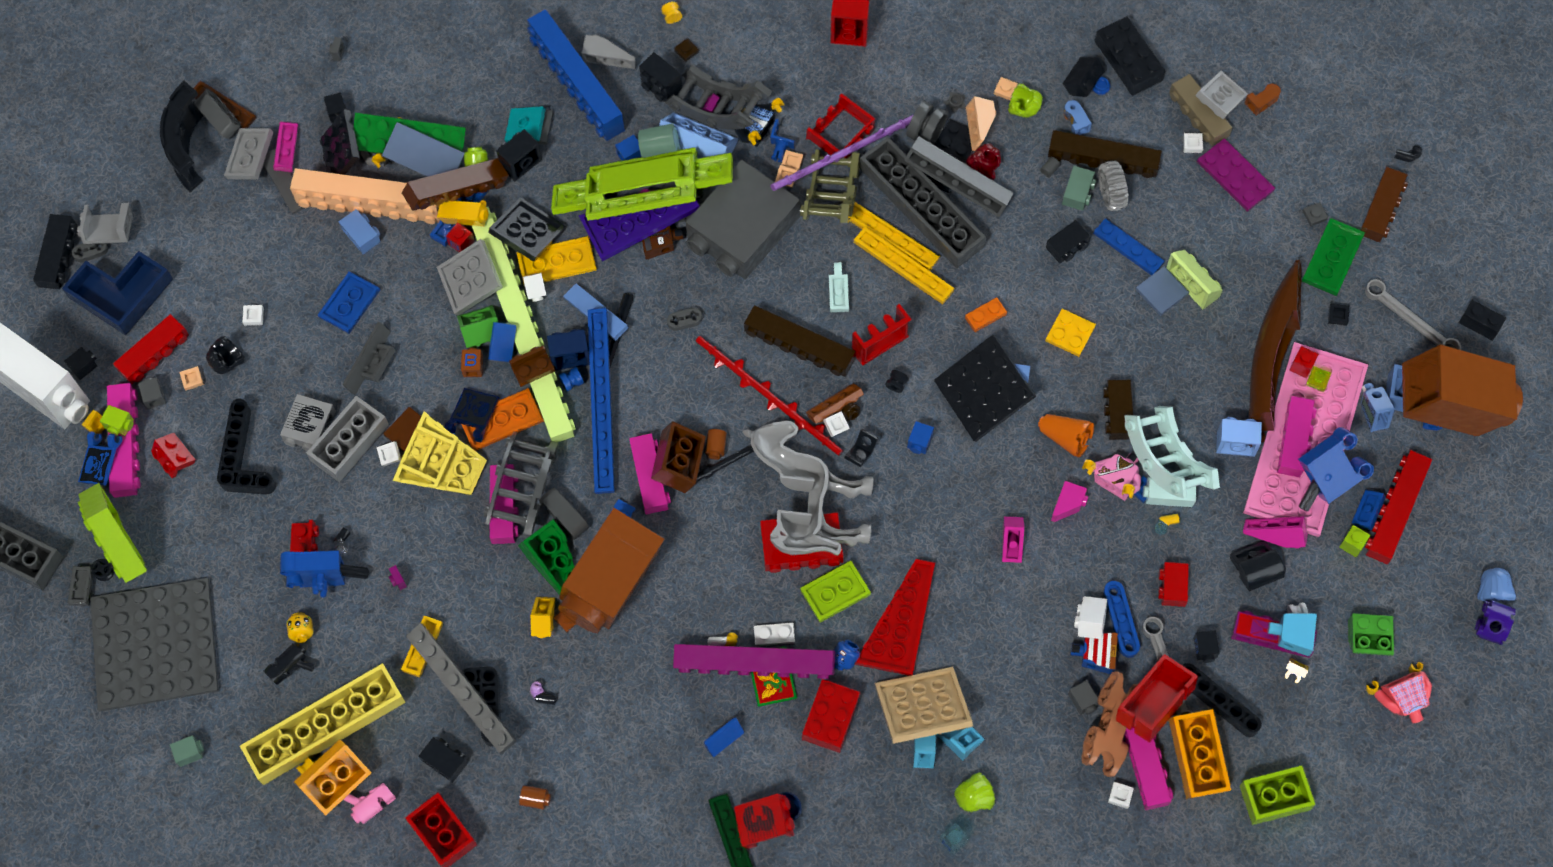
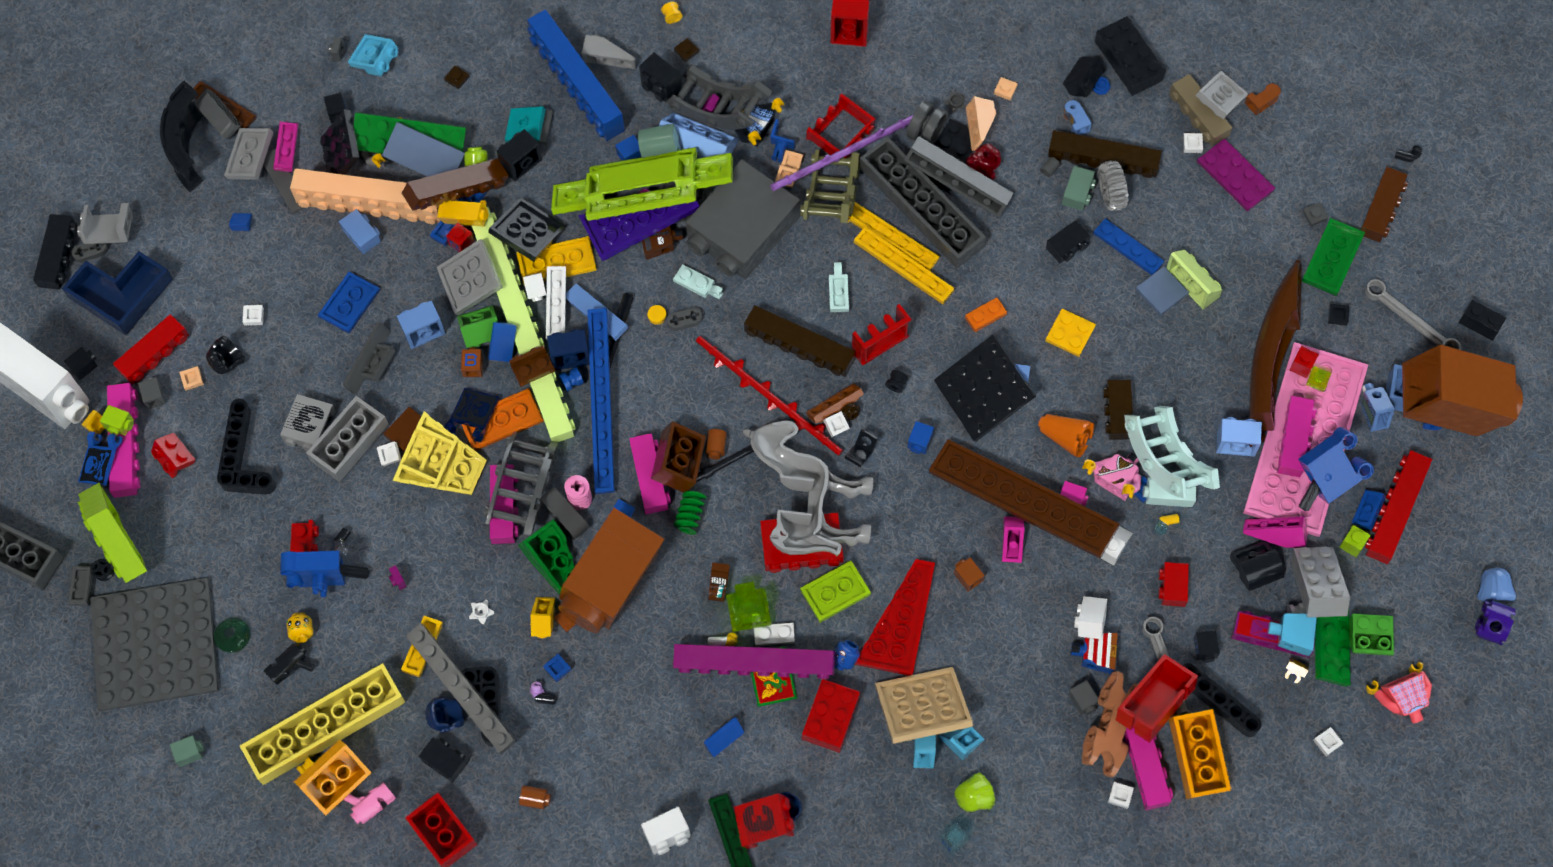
(236, 642): none -> clear green piece
(240, 222): none -> blue slope
(374, 54): none -> medium azure plate
(421, 324): none -> medium blue brick
(444, 714): none -> dark blue hair
(456, 77): none -> dark brown plate
(481, 616): none -> white plate
(555, 299): none -> white plate
(557, 668): none -> blue plate
(578, 492): none -> bright pink piece
(656, 314): none -> yellow tile
(666, 831): none -> white brick
(688, 512): none -> green piece
(697, 282): none -> light aqua plate
(718, 581): none -> reddish brown leg
(748, 607): none -> clear neon green panel
(968, 574): none -> dark orange brick
(1024, 498): none -> reddish brown plate
(1025, 101): lime hair -> none
(1117, 545): none -> white slope
(1121, 619): blue plate -> none
(1277, 795): lime brick -> none
(1320, 582): none -> light grey brick
(1328, 741): none -> white plate
(1332, 650): none -> green plate

